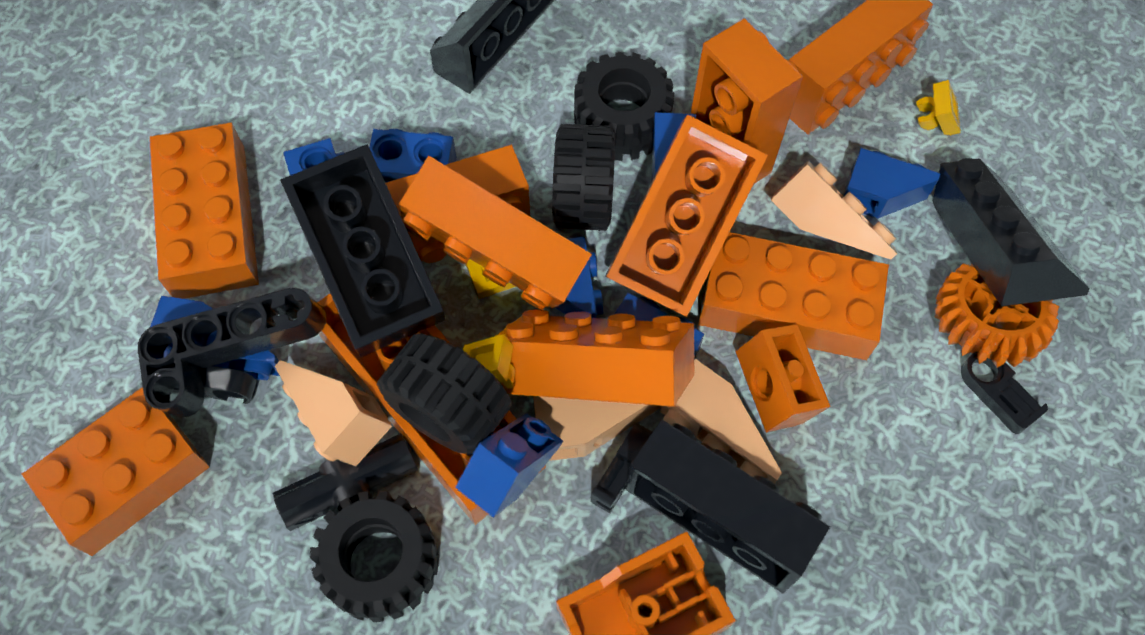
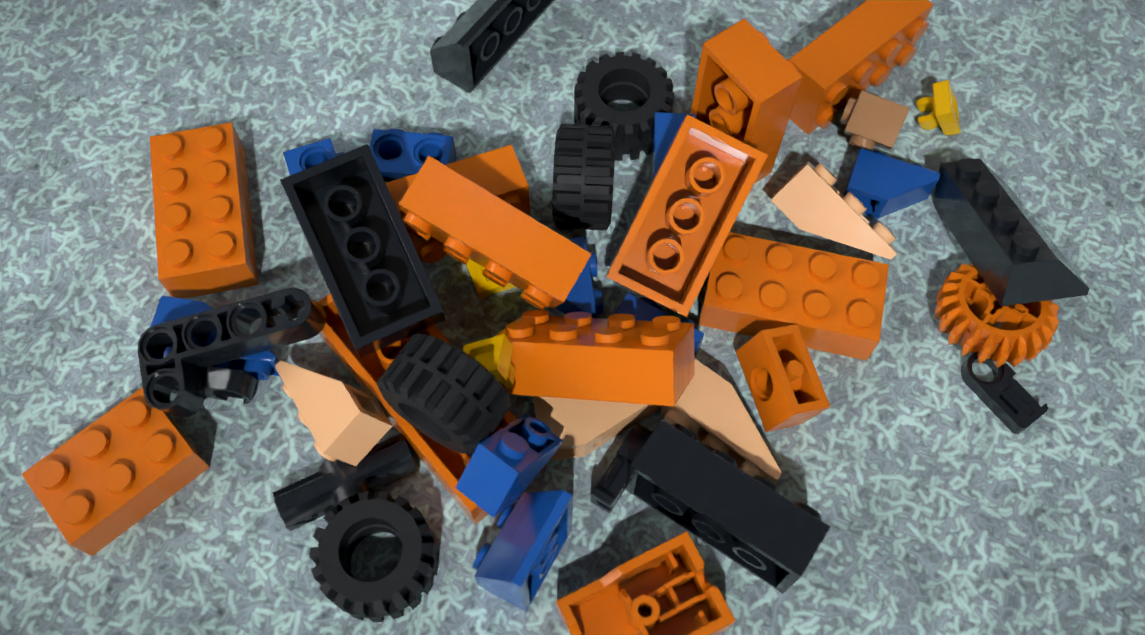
(525, 546): none -> blue slope
(873, 121): none -> medium nougat brick

